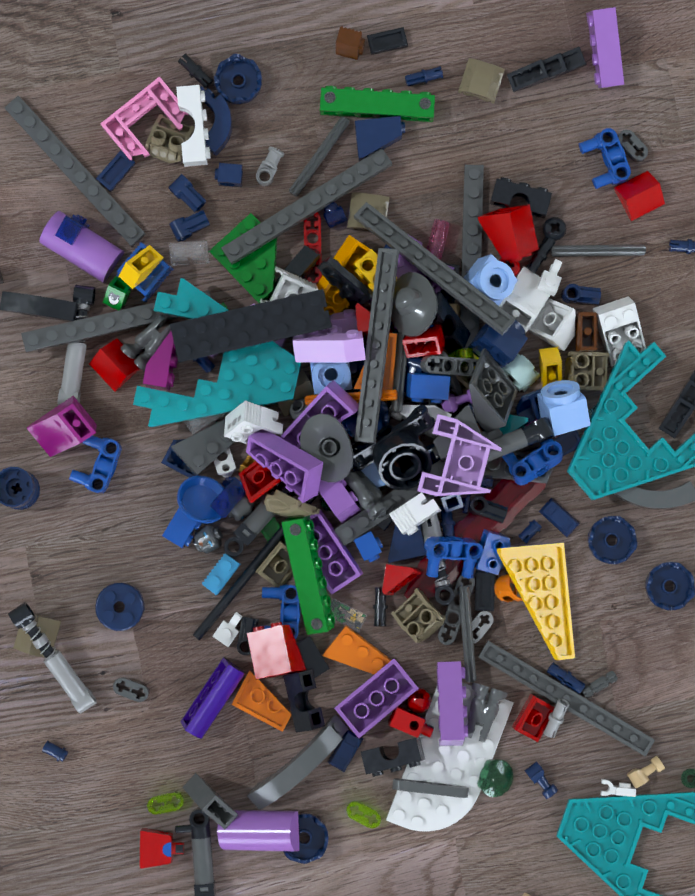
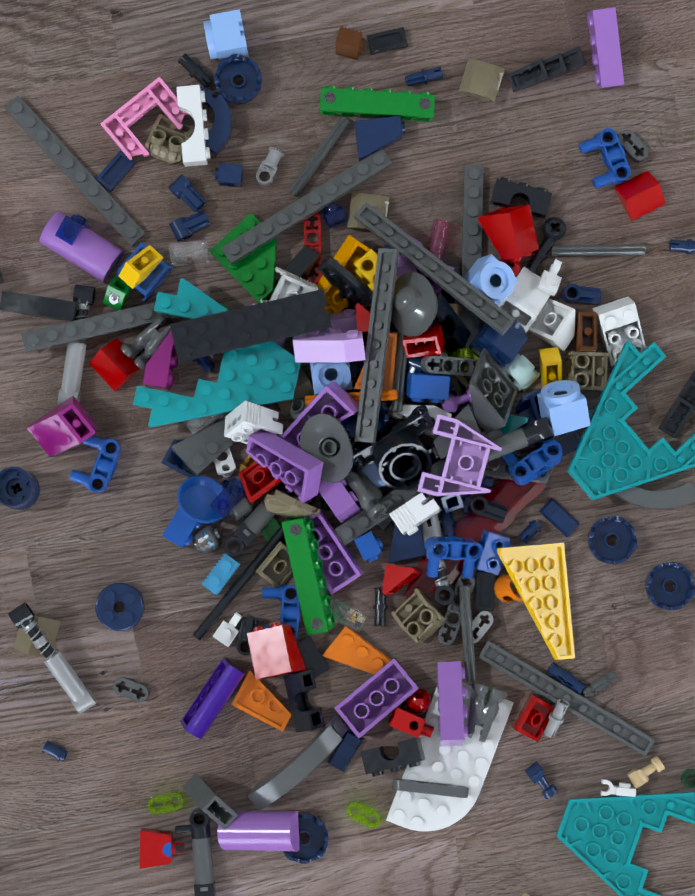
(225, 35): none -> light blue piece
(495, 778): clear green dish -> none

